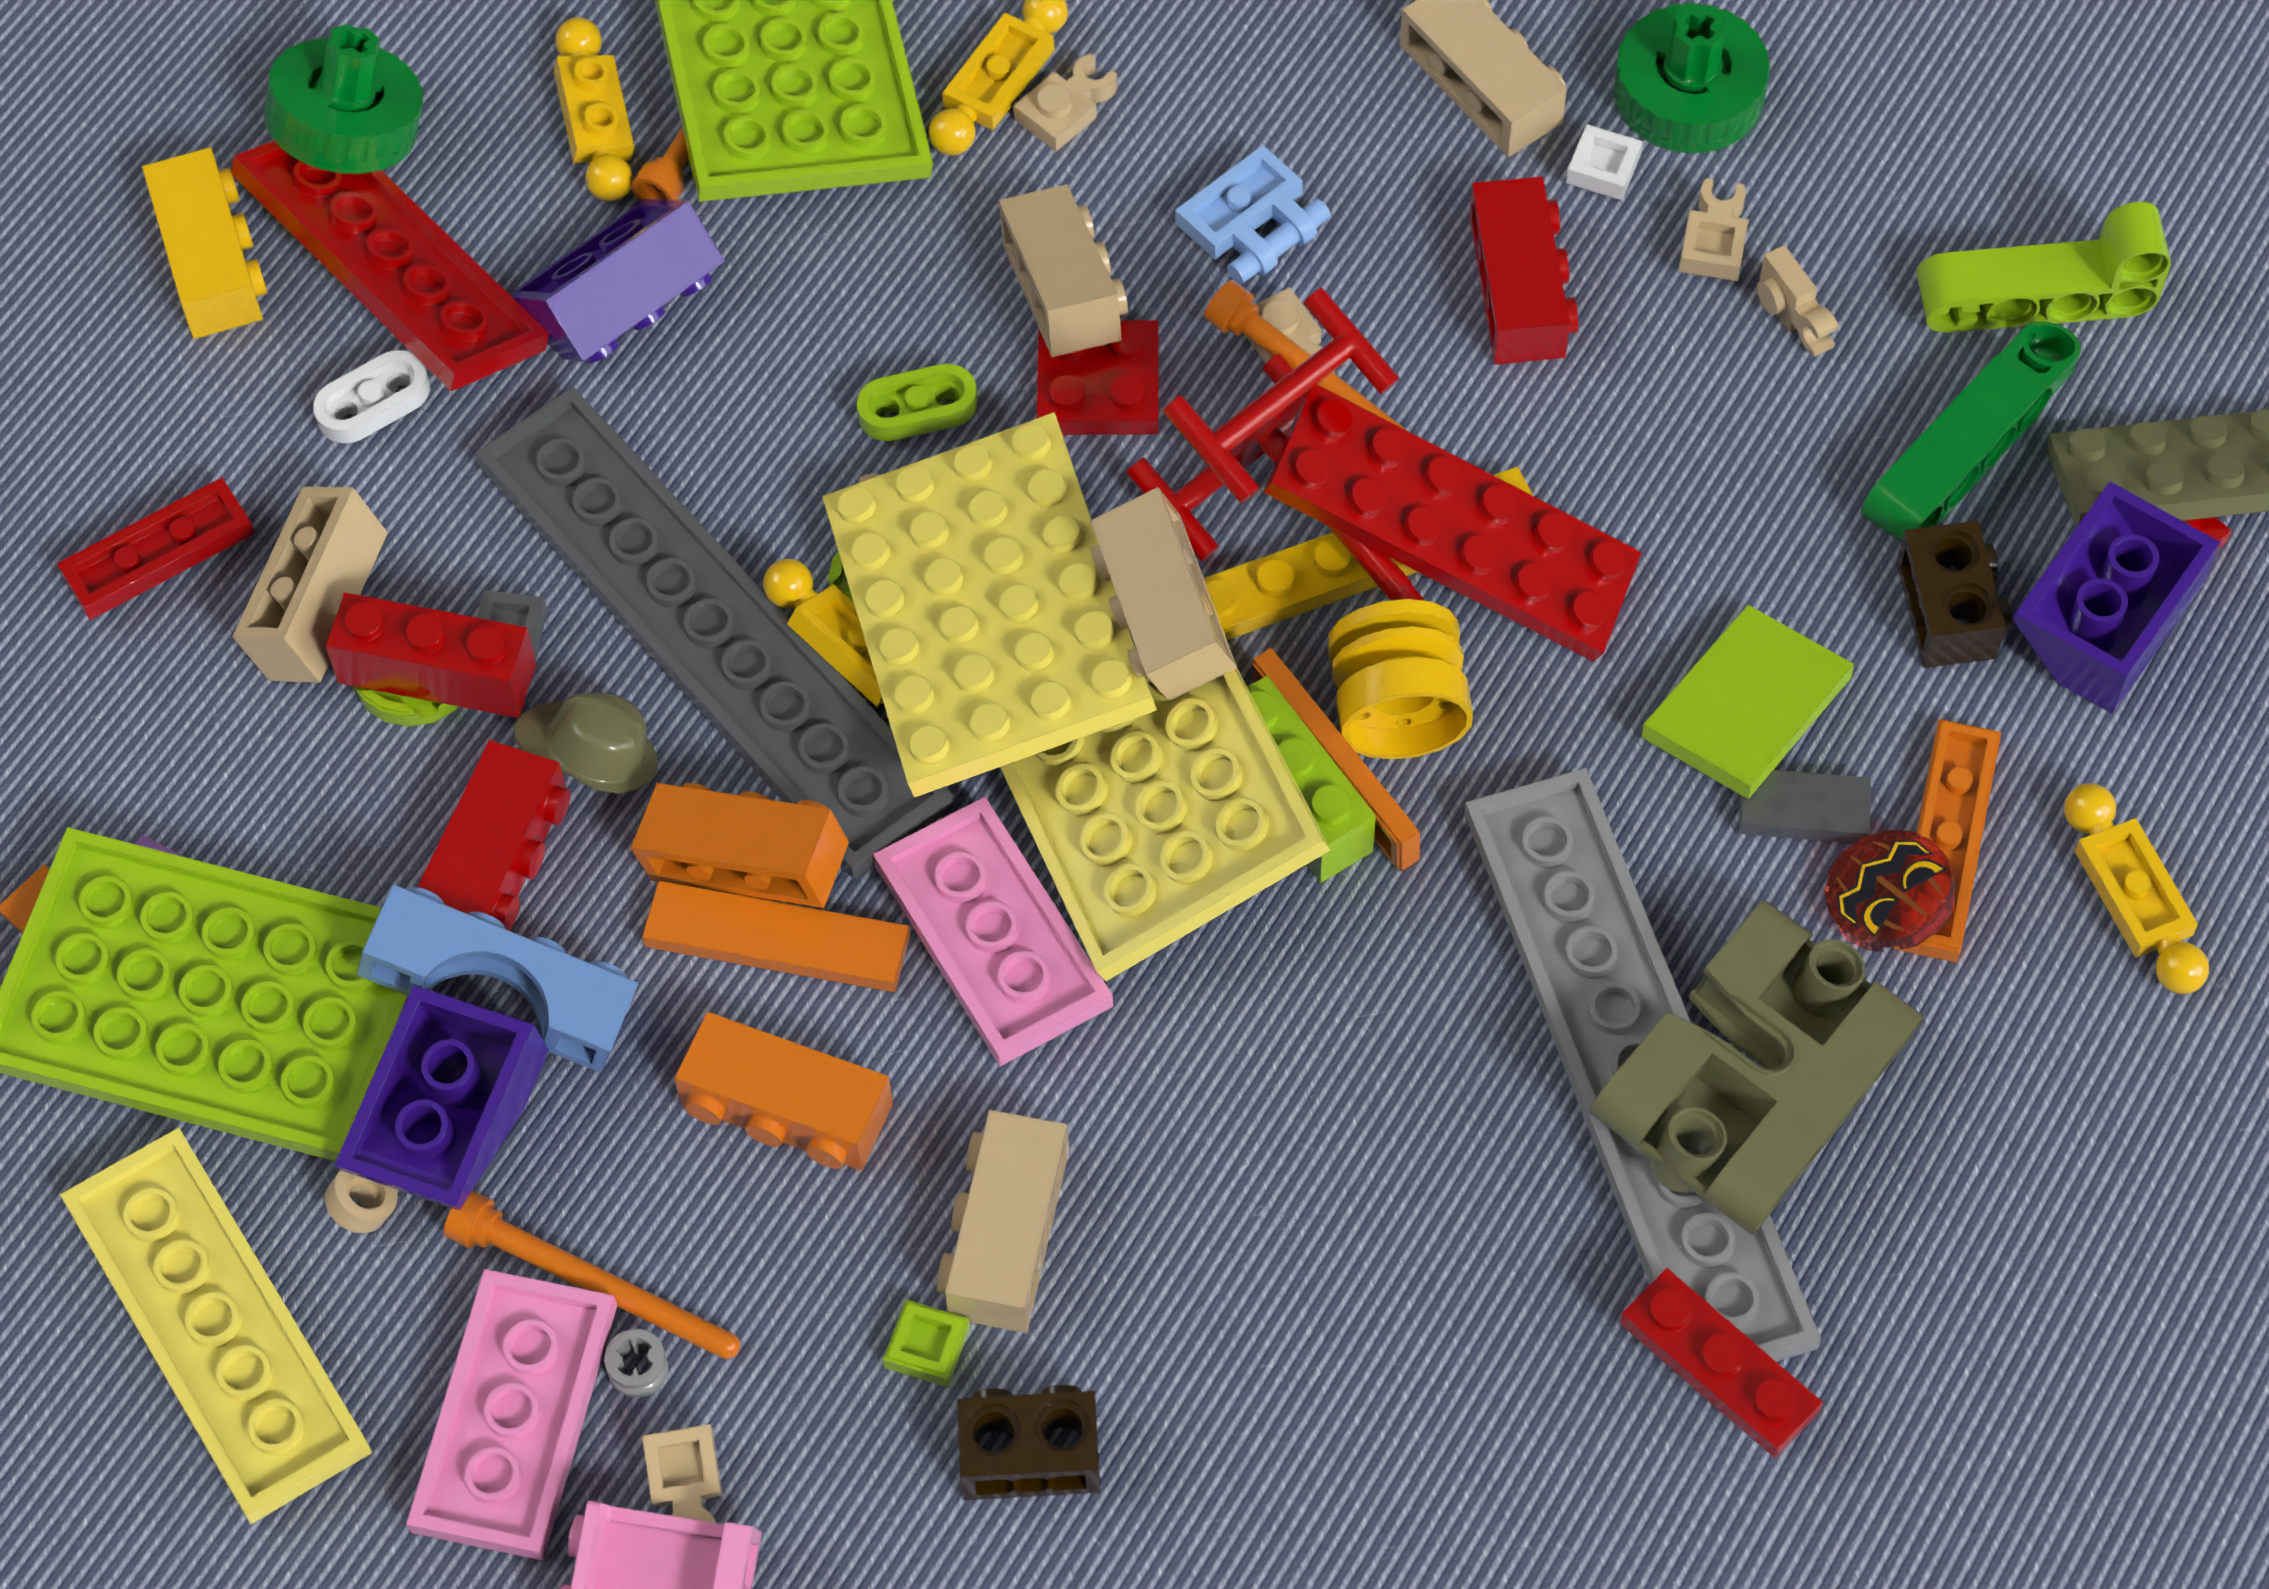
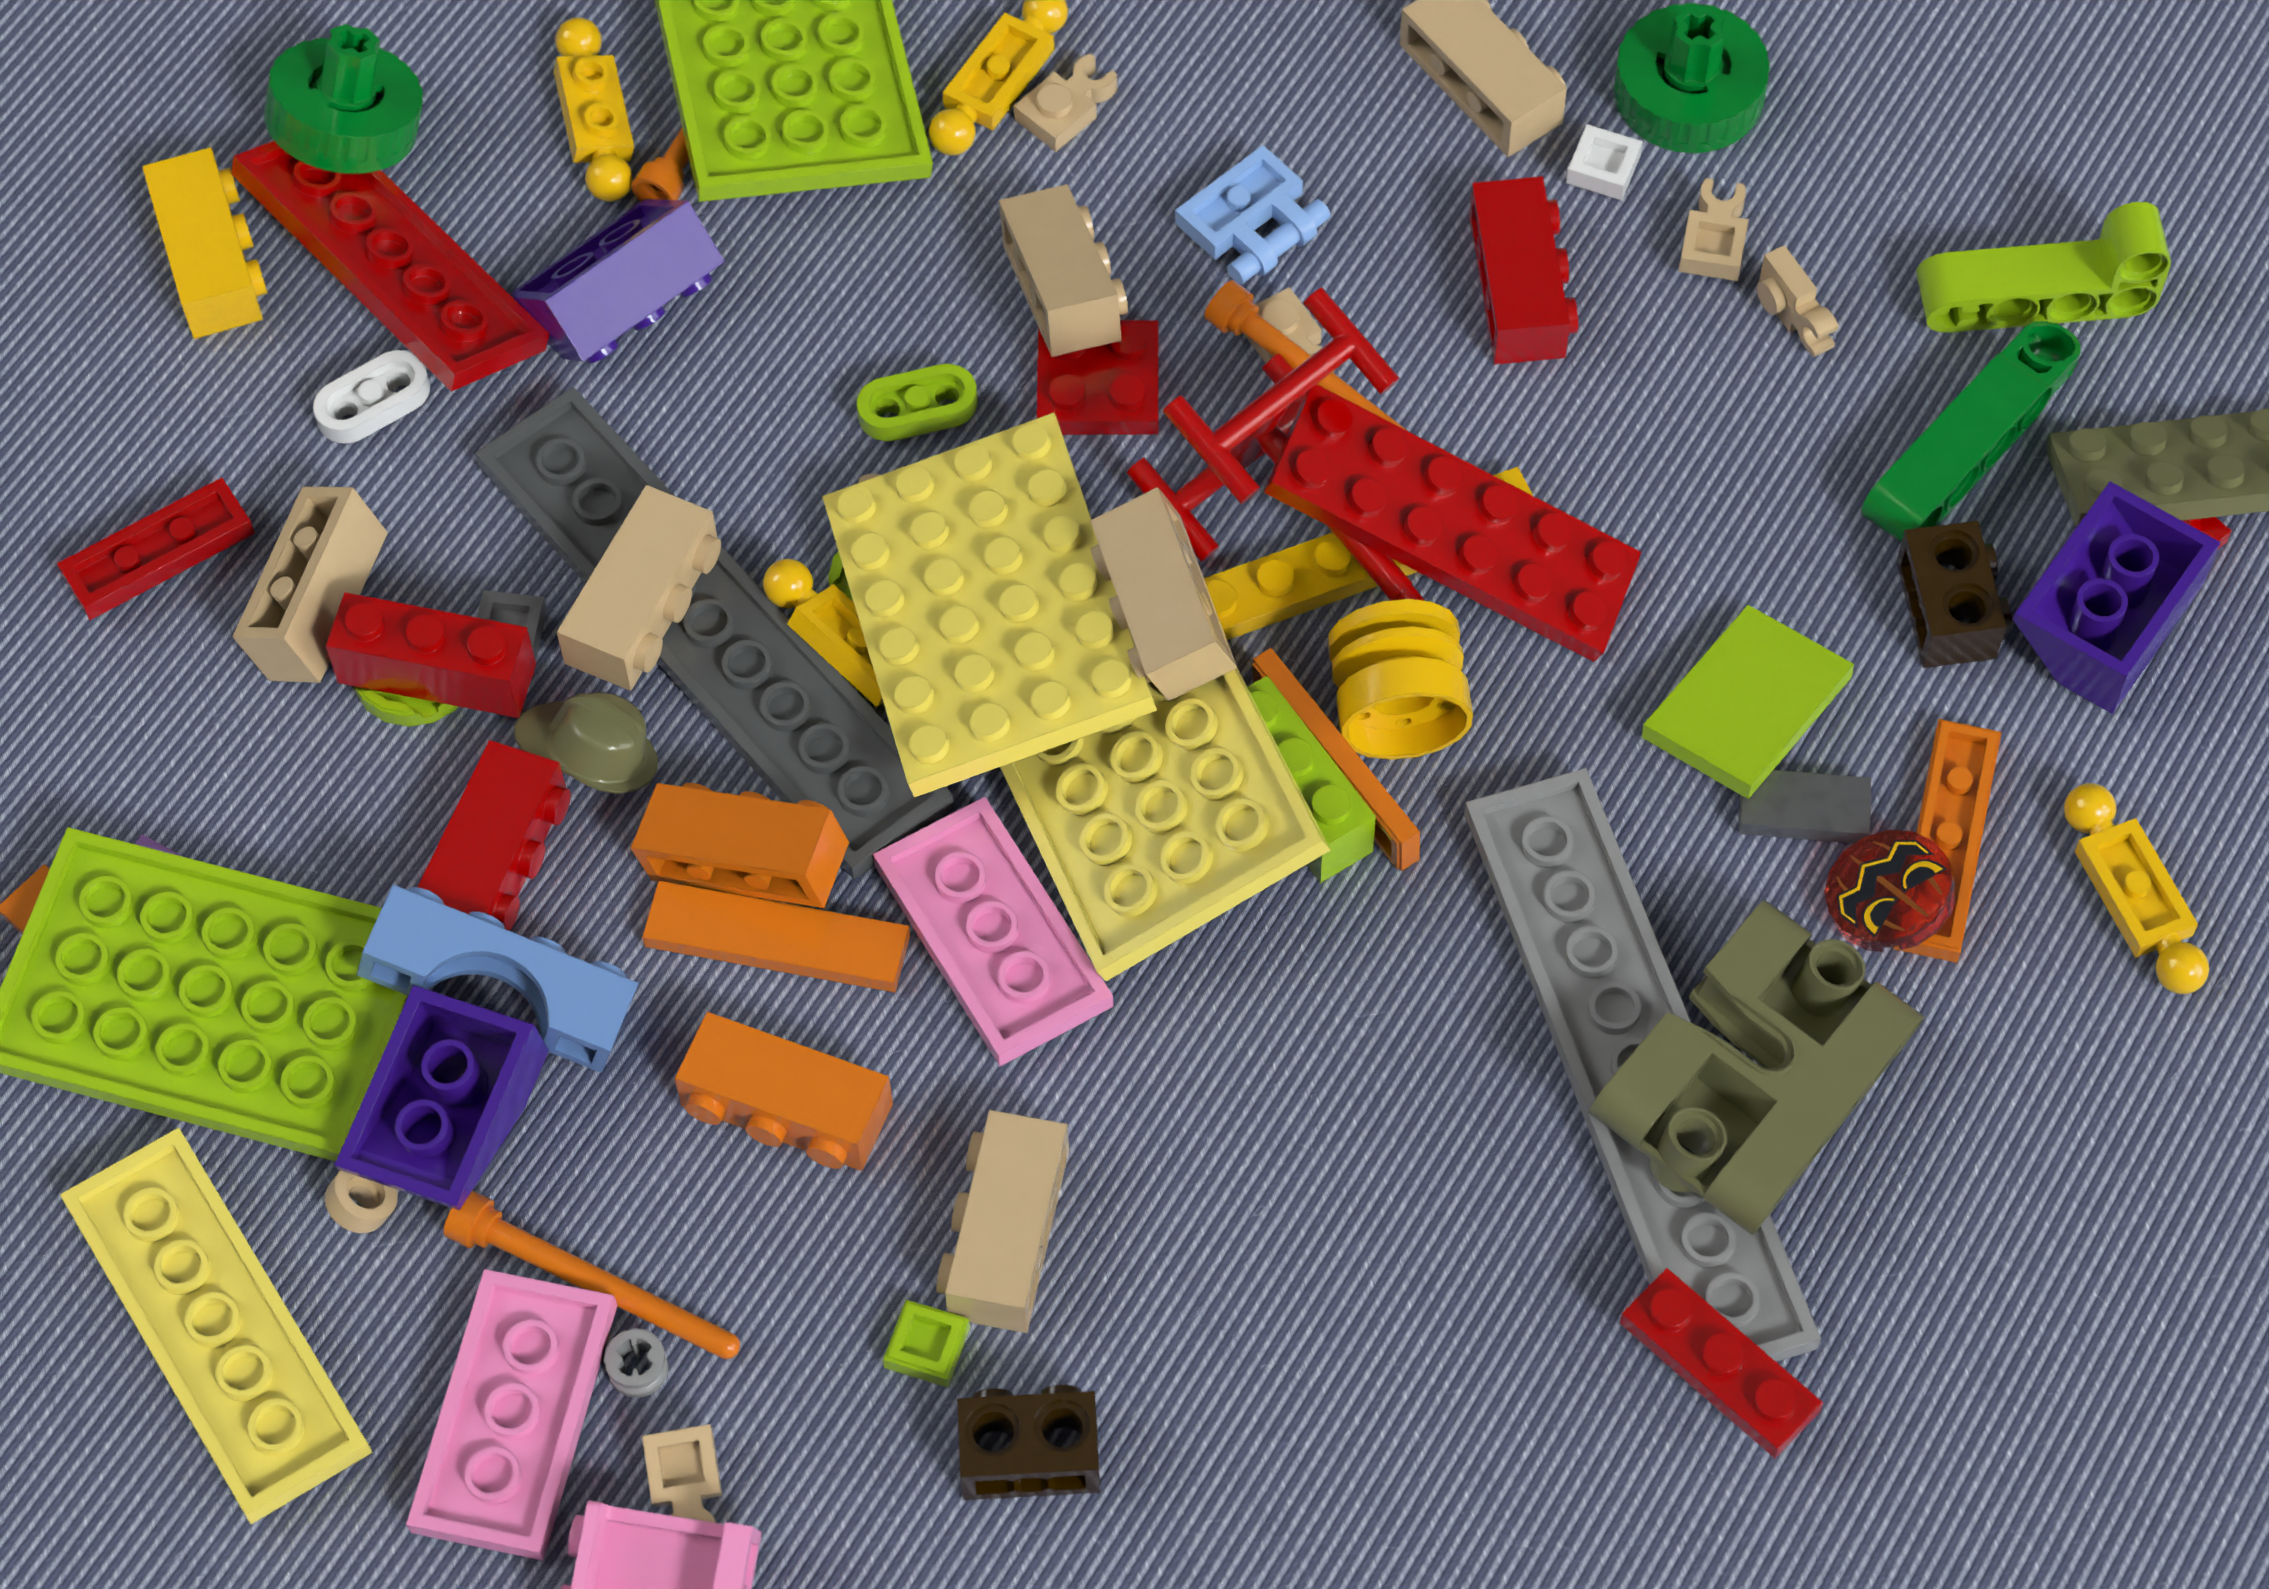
(639, 588): none -> tan brick

